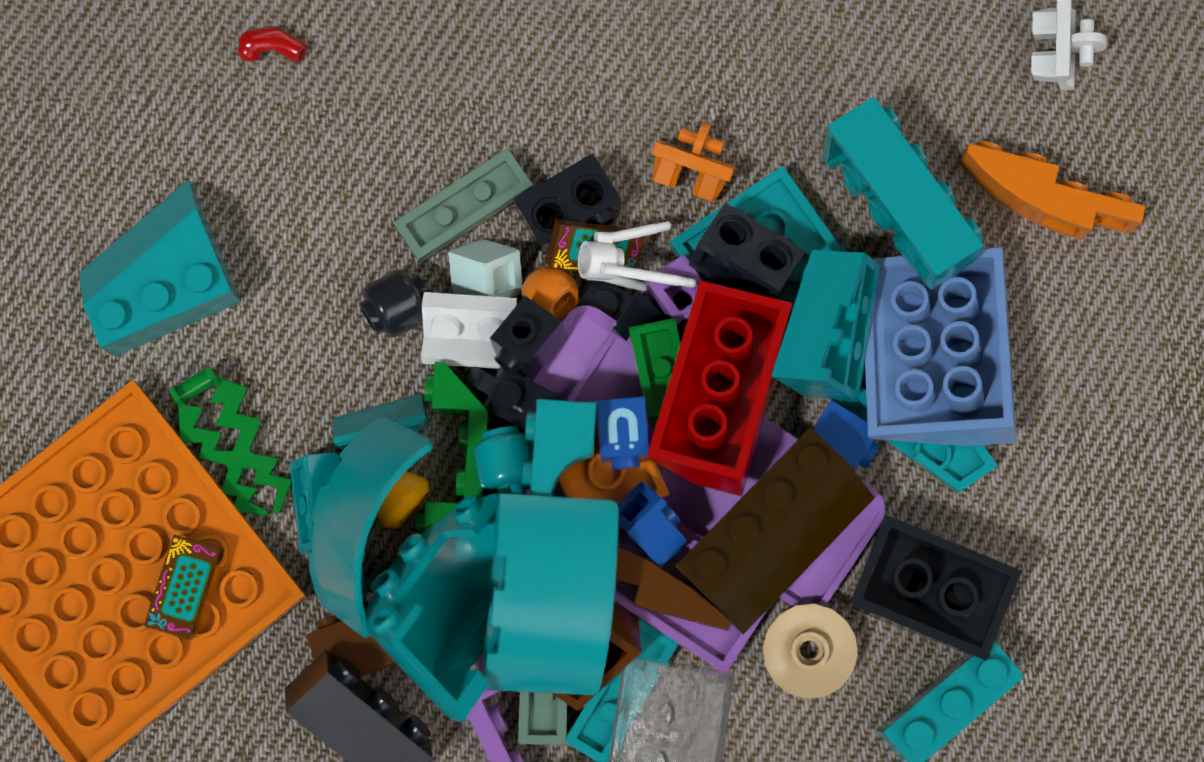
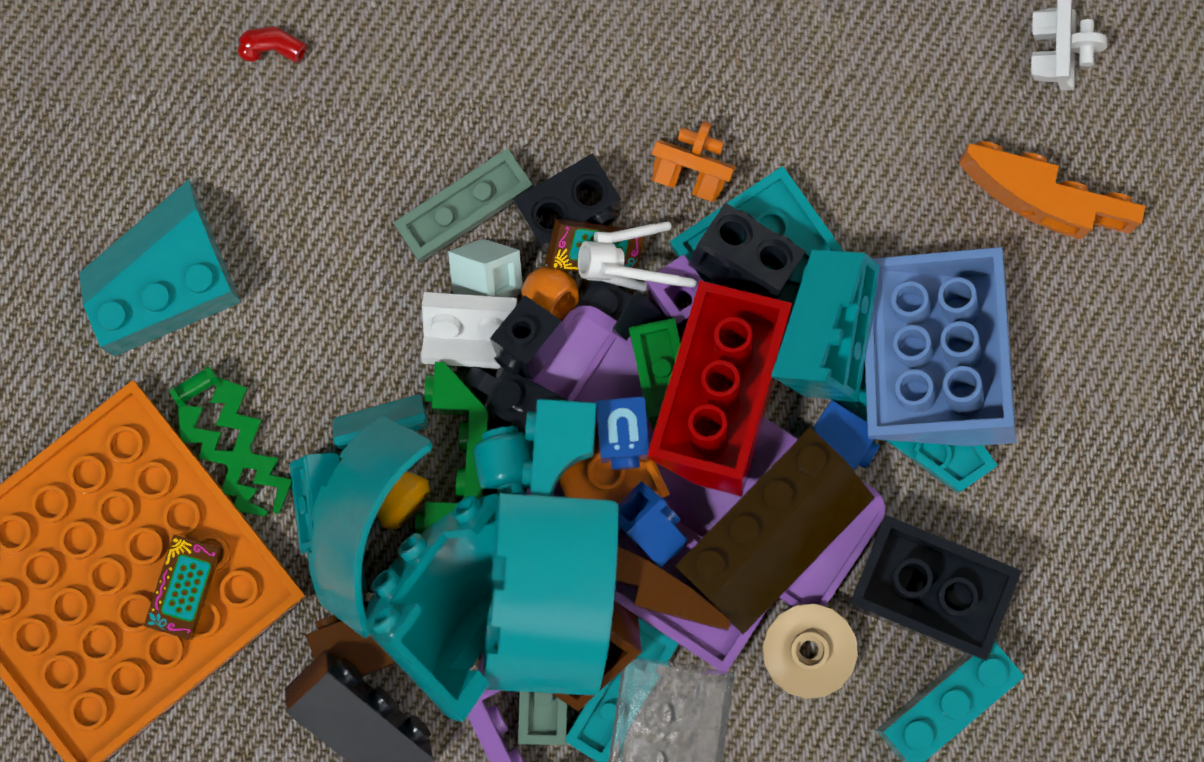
(393, 303): black head -> none
(902, 192): teal wedge -> none

